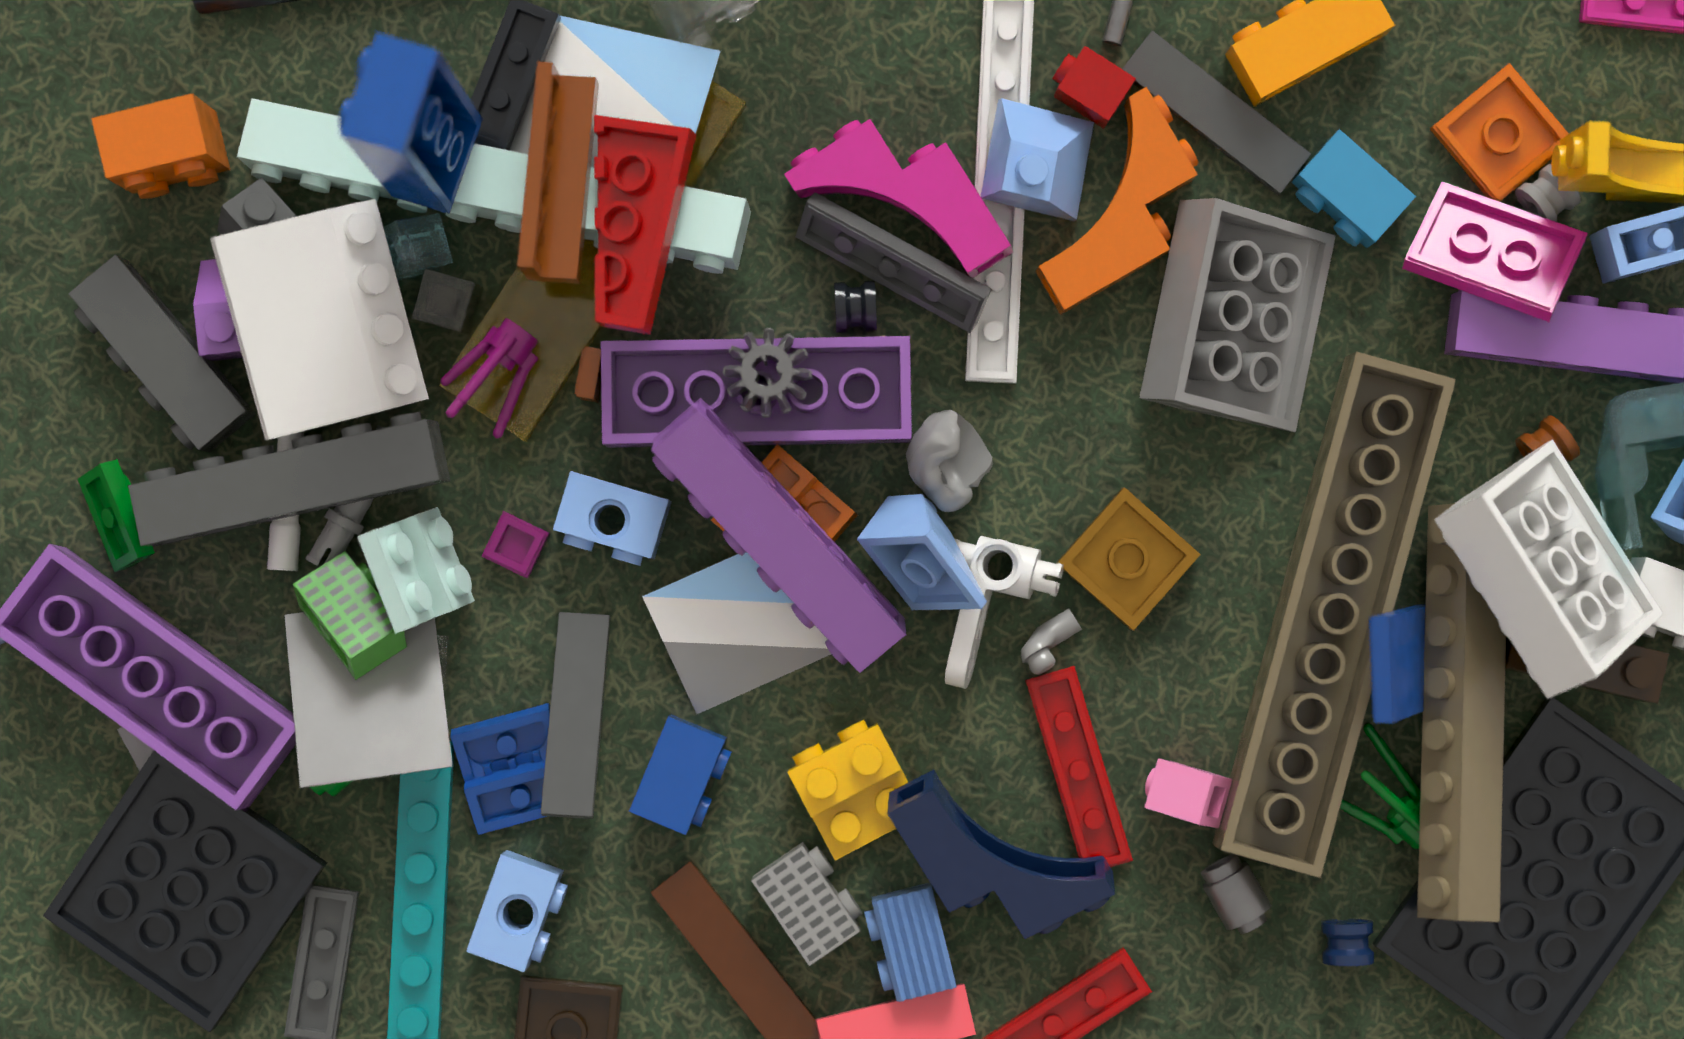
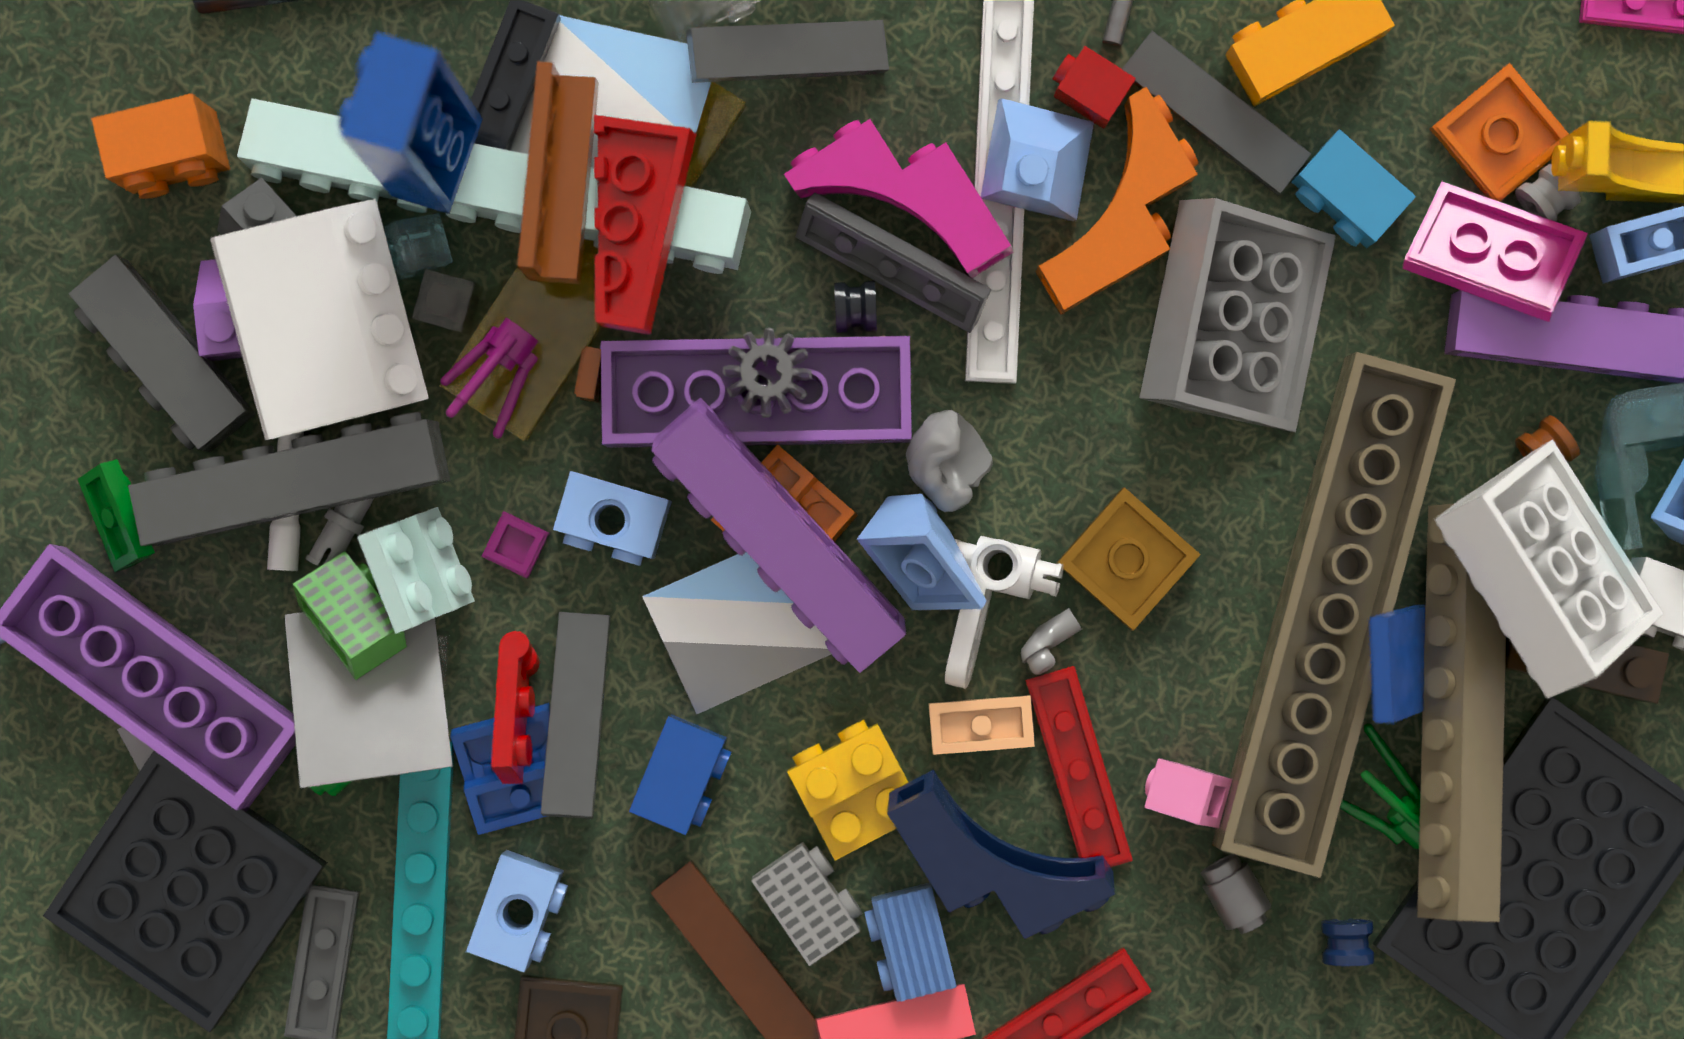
(512, 706): none -> red plate
(787, 51): none -> dark grey tile
(981, 724): none -> light nougat plate

